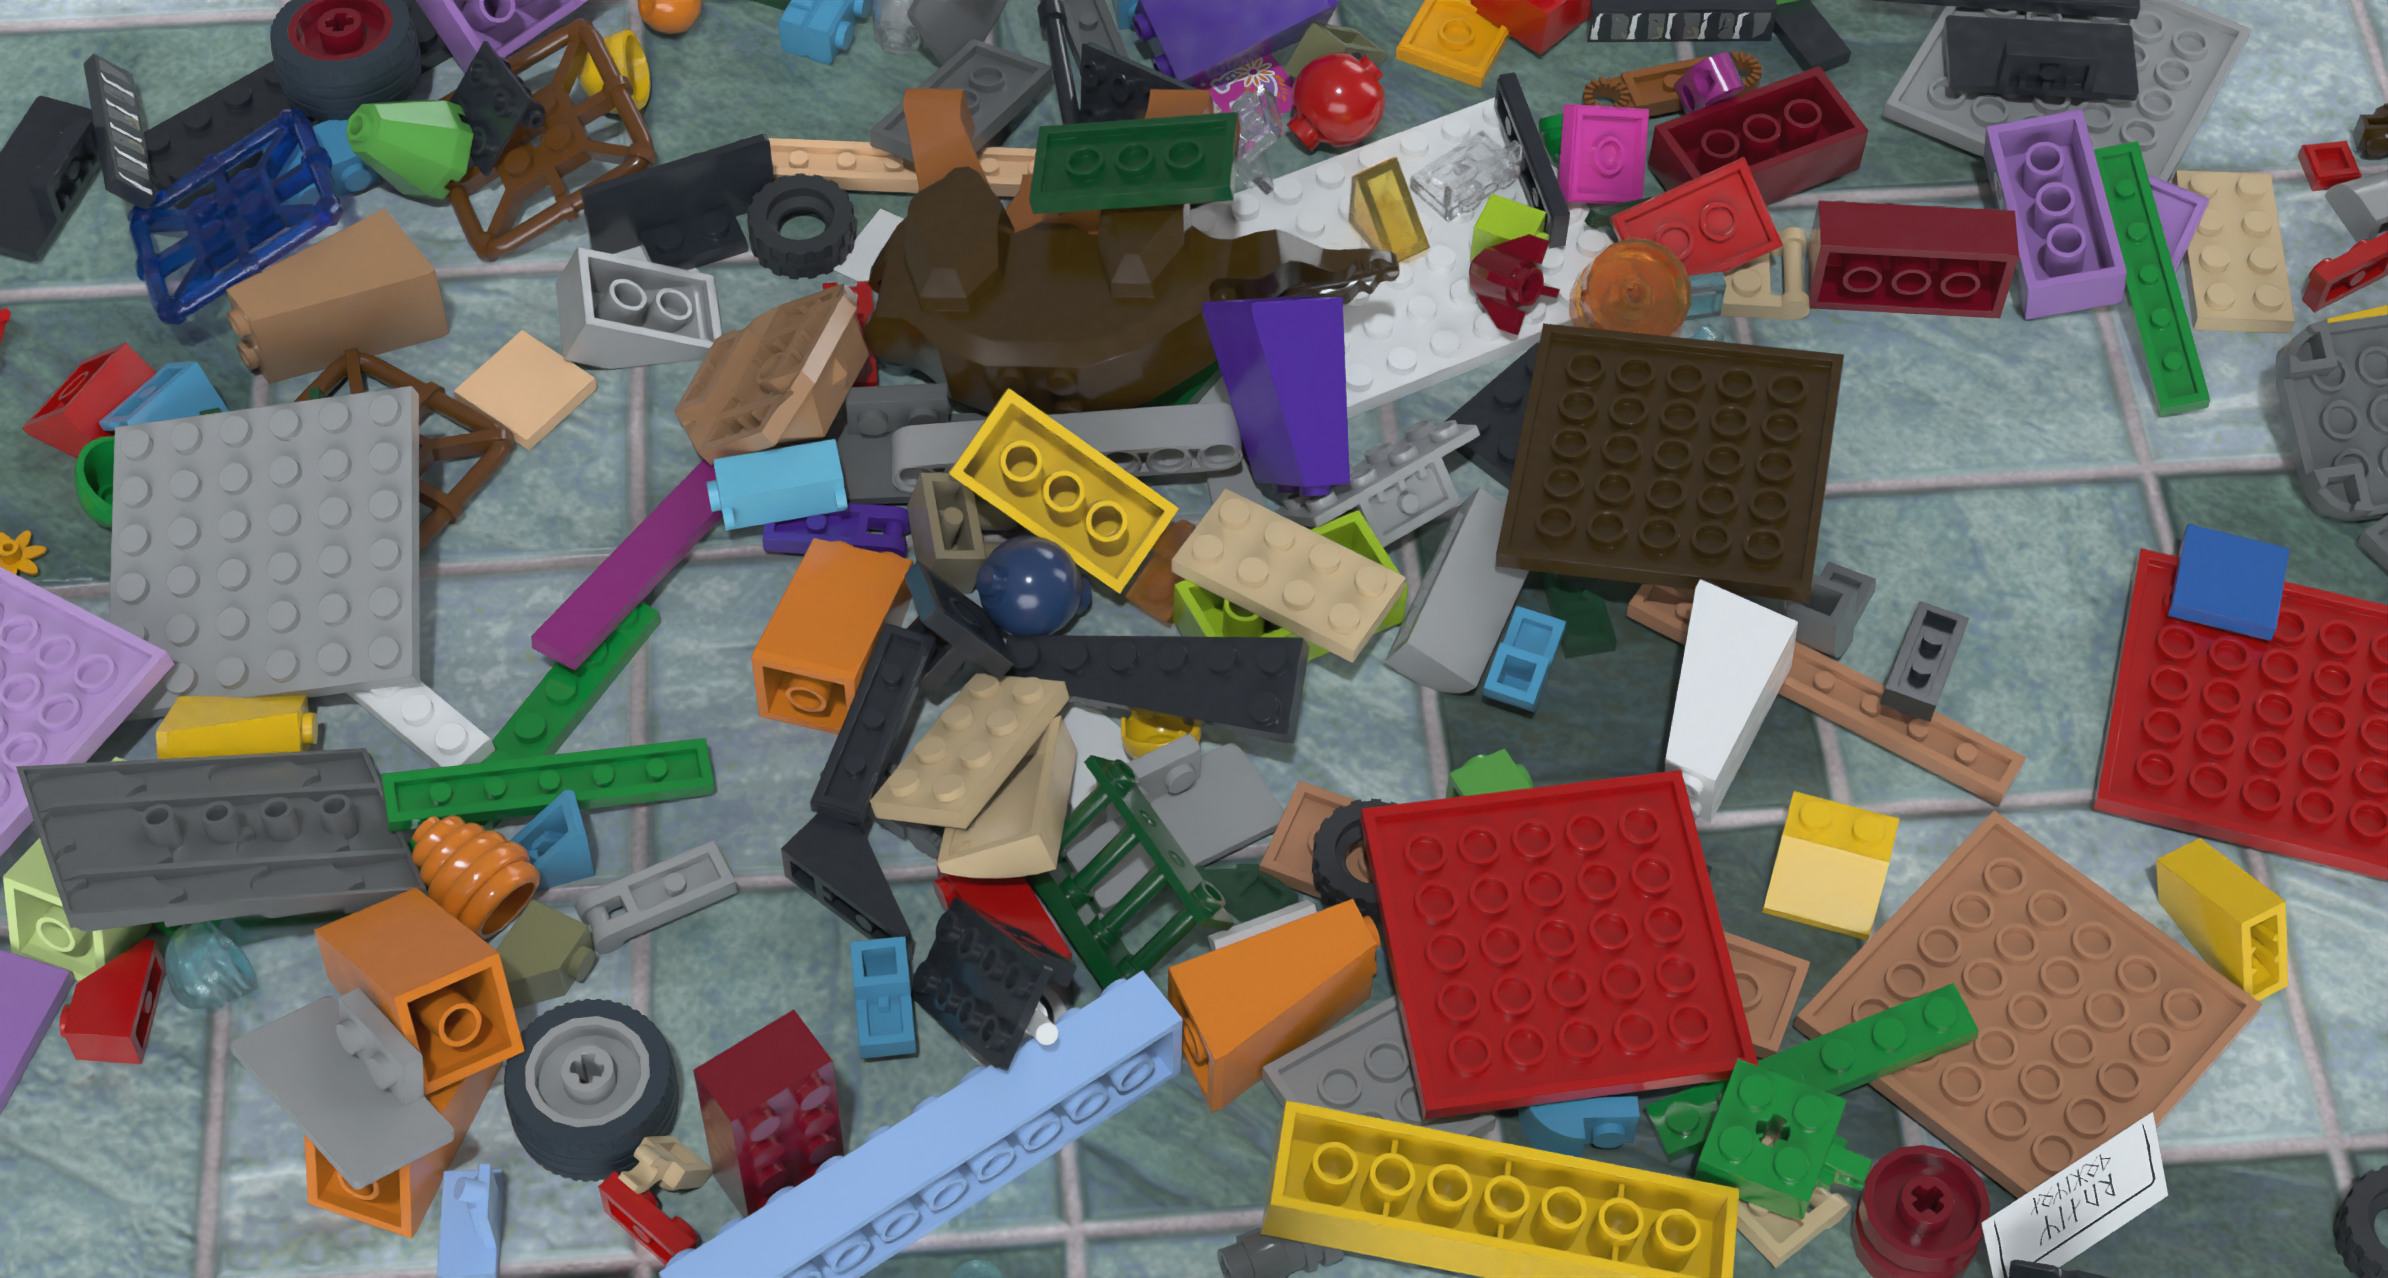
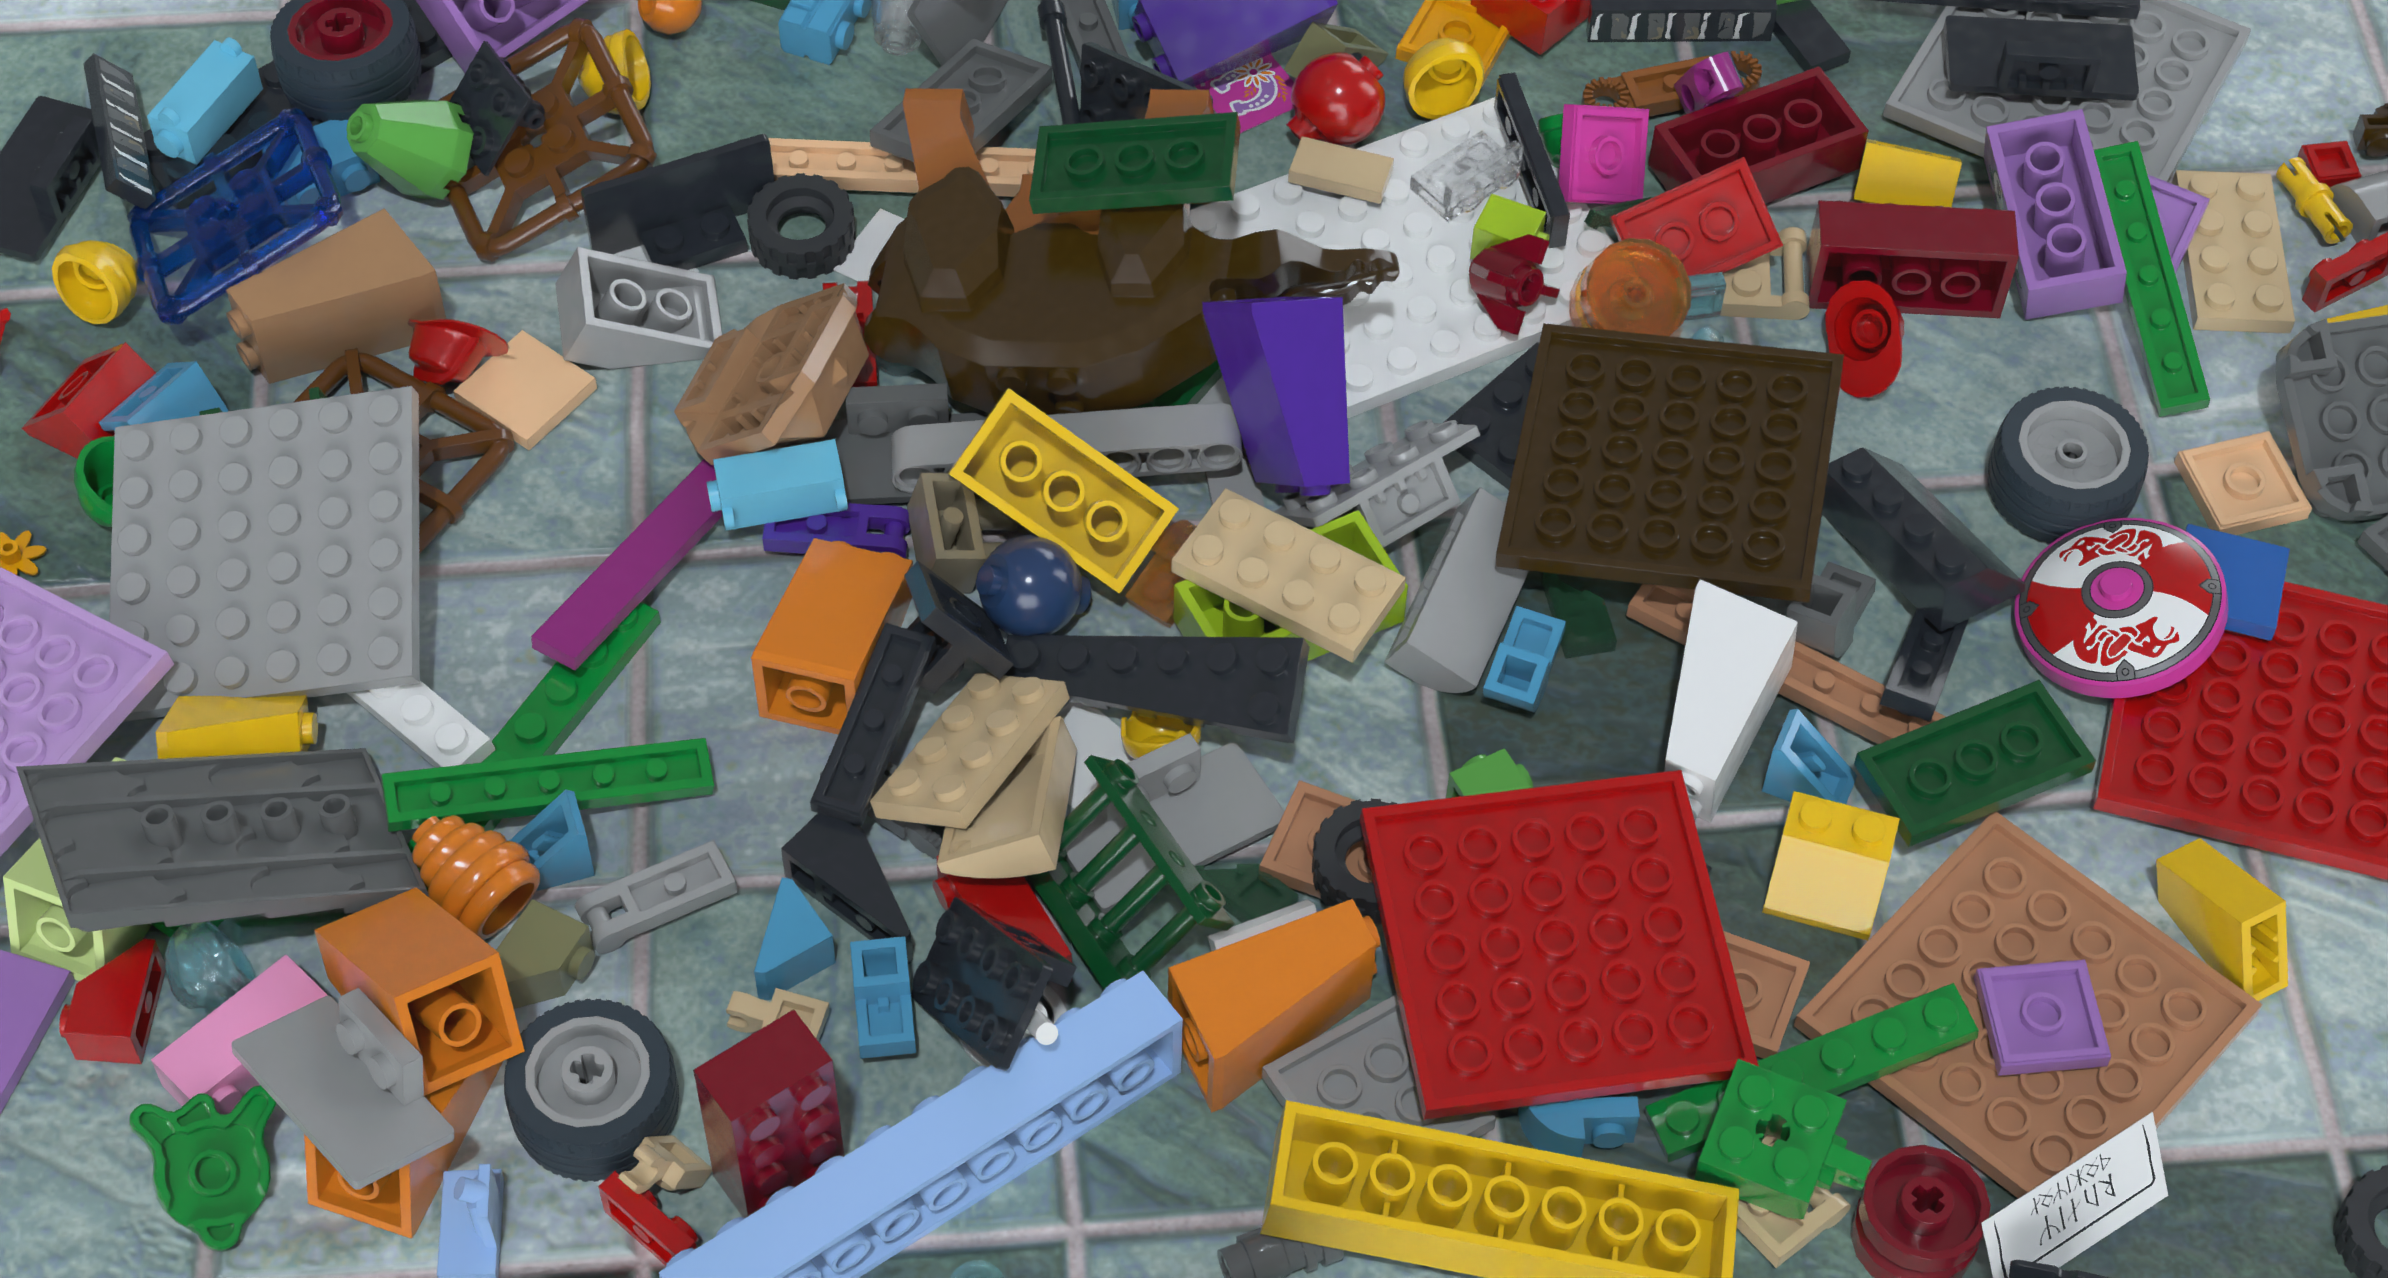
(95, 280): none -> yellow hat
(203, 1055): none -> bright pink brick
(205, 101): none -> medium azure brick
(208, 1164): none -> green tile
(450, 349): none -> red piece
(752, 1014): none -> tan plate
(793, 944): none -> dark azure slope
(1259, 130): clear bracket -> none
(1341, 170): none -> tan tile
(1385, 211): clear yellow slope -> none
(1443, 77): none -> yellow hat
(1806, 764): none -> dark azure slope
(1869, 333): none -> red piece
(1906, 176): none -> yellow slope
(1915, 539): none -> black slope
(1974, 762): none -> dark green plate
(2042, 1017): none -> medium lavender tile
(2066, 462): none -> black wheel
(2121, 608): none -> dish
(2243, 484): none -> light nougat tile
(2314, 200): none -> yellow pin

